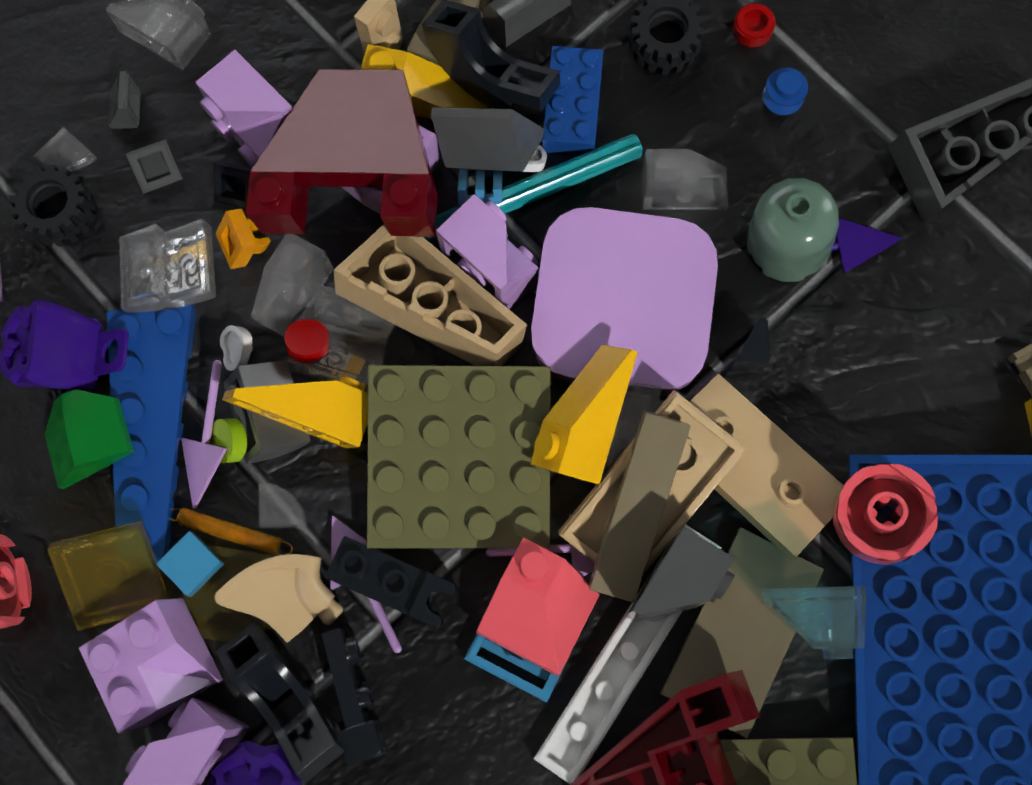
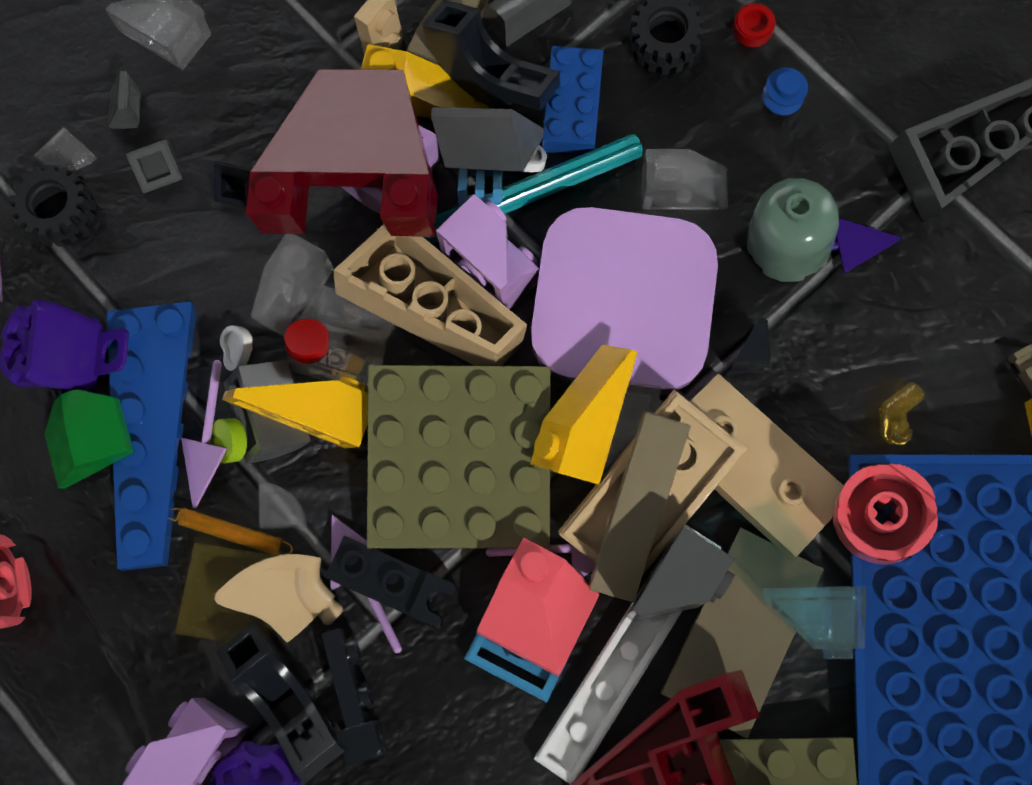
(107, 574): clear yellow tile -> none
(150, 664): lavender slope -> none
(166, 267): clear slope -> none
(190, 564): dark azure tile -> none
(237, 238): light orange tile -> none
(242, 105): lavender slope -> none
(894, 411): none -> clear yellow arm

